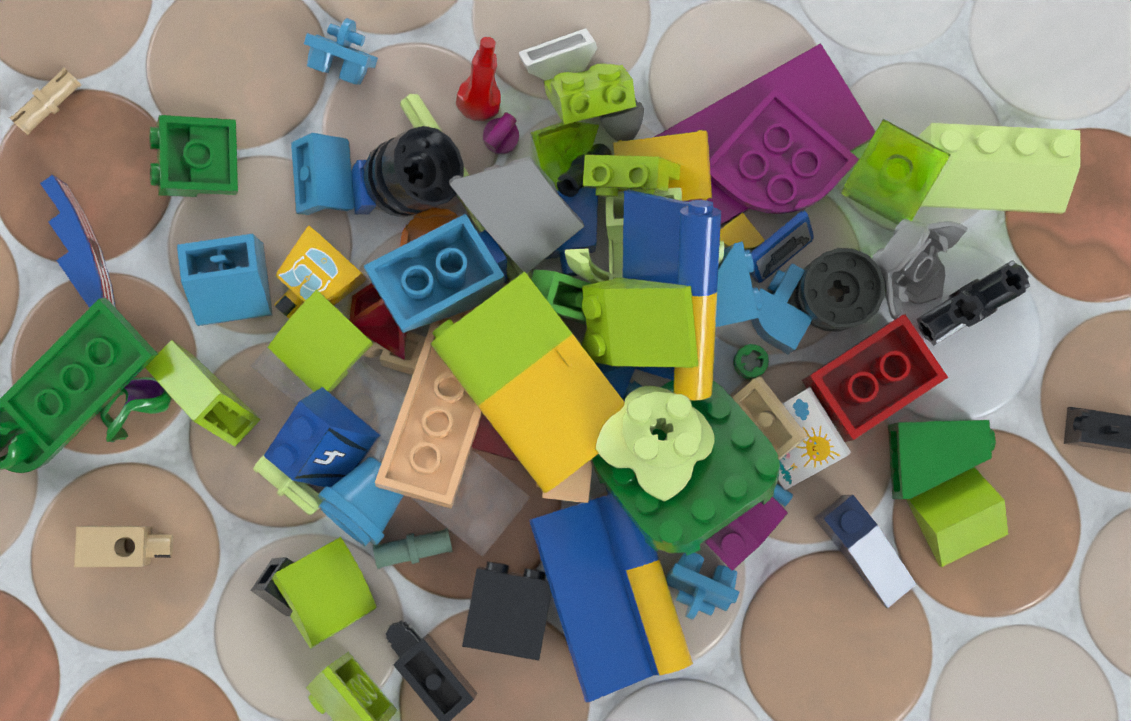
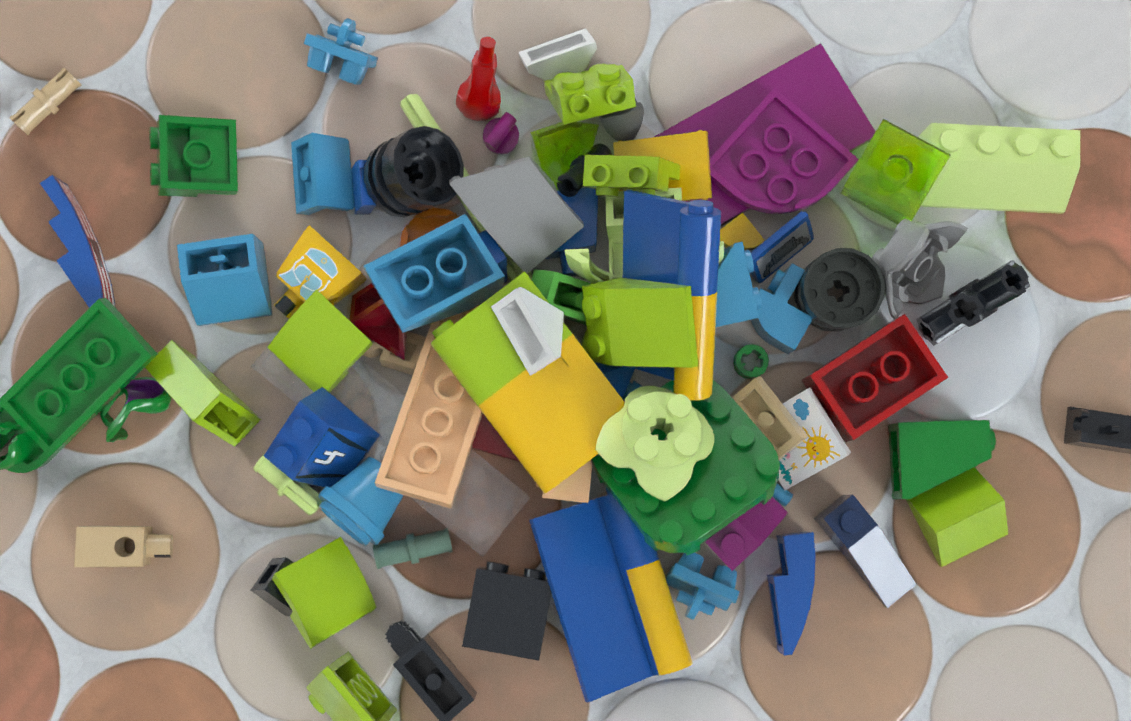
(531, 327): none -> white slope
(792, 588): none -> blue slope

